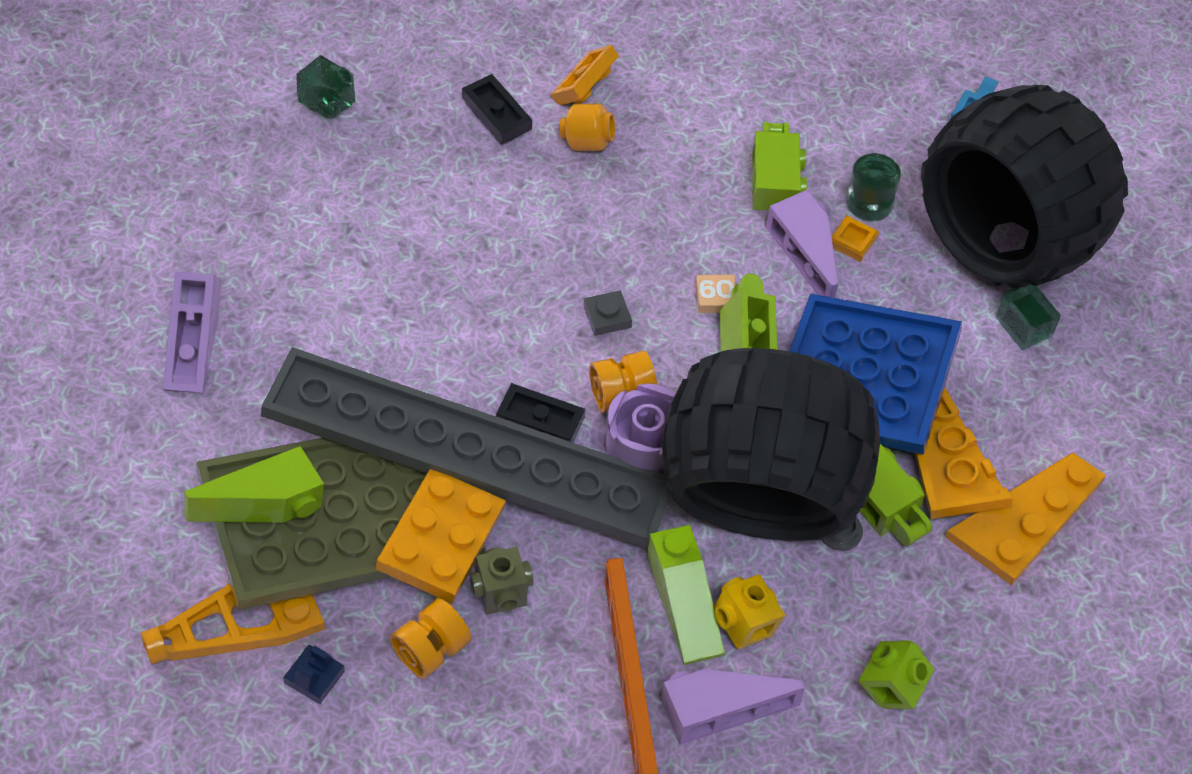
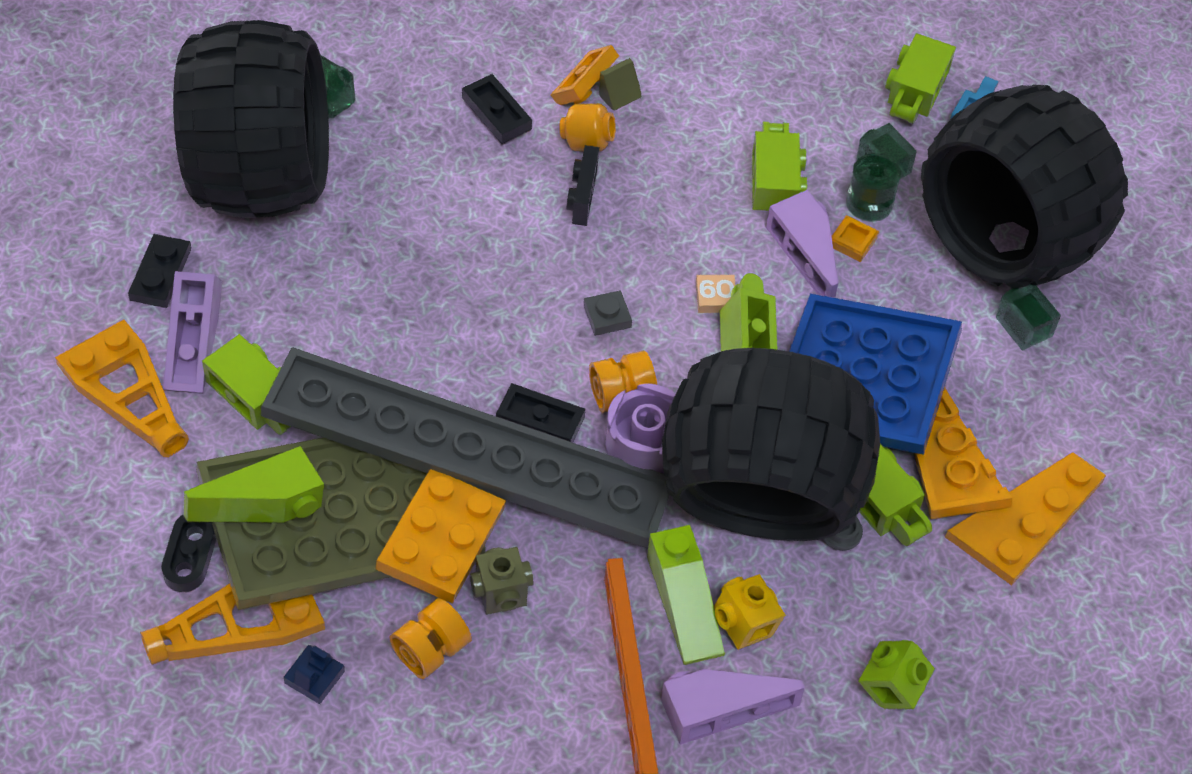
(107, 352): none -> light orange plate
(156, 272): none -> black plate
(188, 554): none -> black plate
(243, 379): none -> lime brick
(251, 118): none -> black tyre
(585, 175): none -> black plate
(619, 85): none -> olive slope
(891, 143): none -> brick
(919, 77): none -> lime brick

